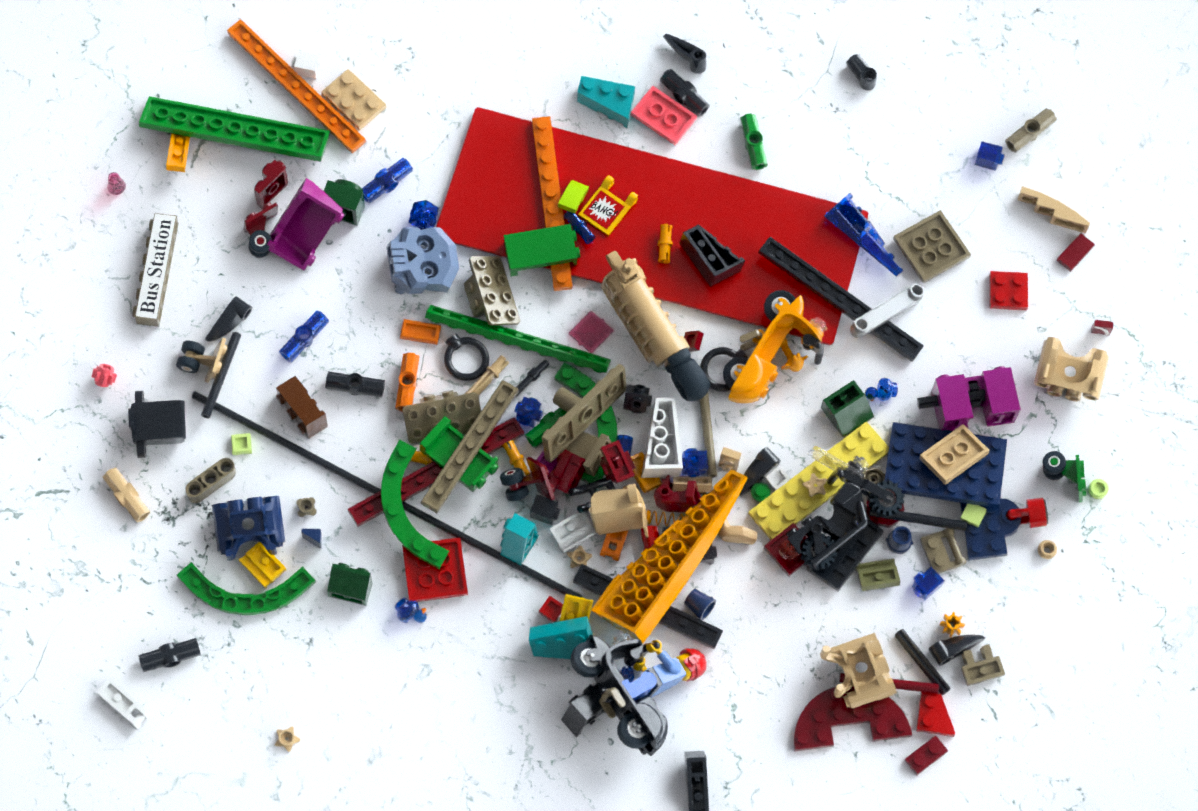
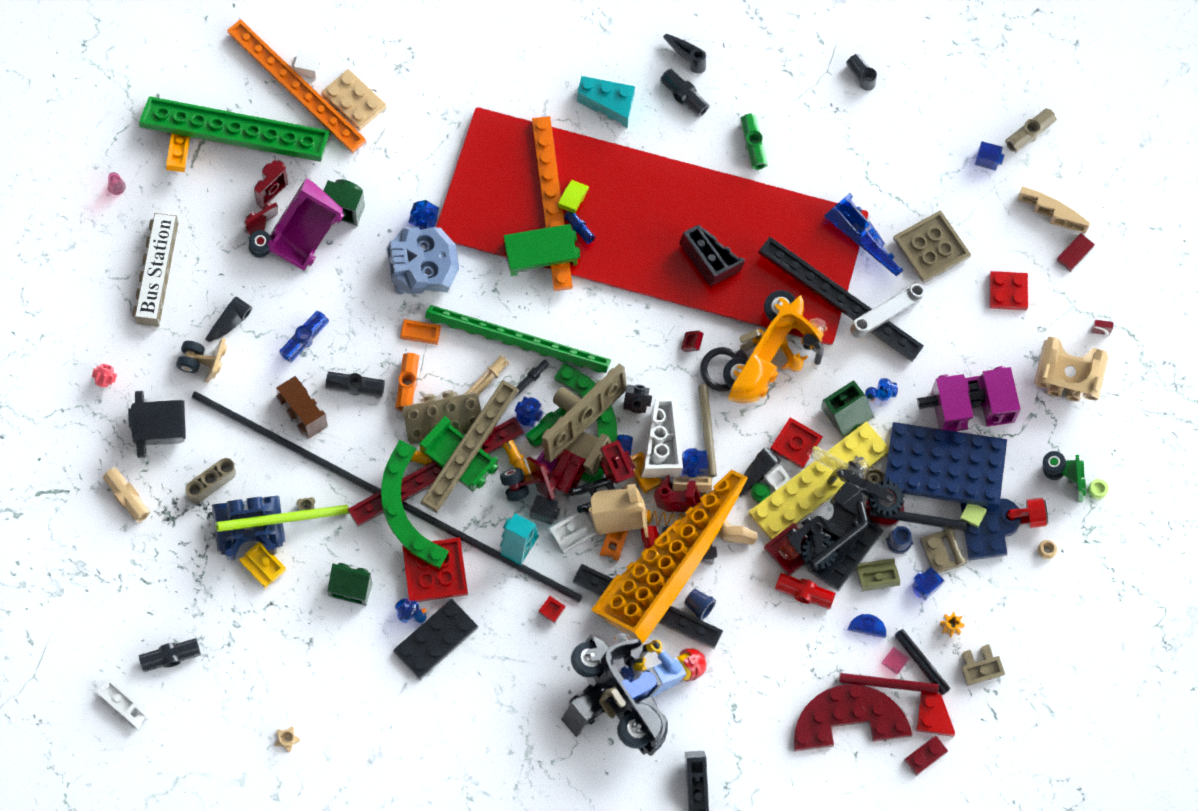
(220, 377): black piece -> none
(241, 444): yellowish green tile -> none
(245, 603): green plate -> none
(281, 518): none -> lime piece
(313, 536): dark blue slope -> none
(386, 180): clear blue piece -> none
(435, 639): none -> black plate
(455, 342): black piece -> none
(490, 291): dark tan bracket -> none
(559, 638): teal wedge -> none
(575, 607): yellow plate -> none
(579, 552): tan plate -> none
(591, 332): clear pink piece -> none
(606, 209): flag -> none
(650, 326): tan piece -> none
(663, 115): coral plate -> none
(665, 243): light orange pin -> none
(729, 459): tan plate -> none
(795, 442): none -> red plate
(805, 591): none -> red piece
(815, 490): tan plate -> none
(868, 625): none -> clear blue plate
(869, 685): tan piece -> none
(895, 660): none -> clear pink tile
(953, 647): black piece -> none
(954, 454): tan plate -> none

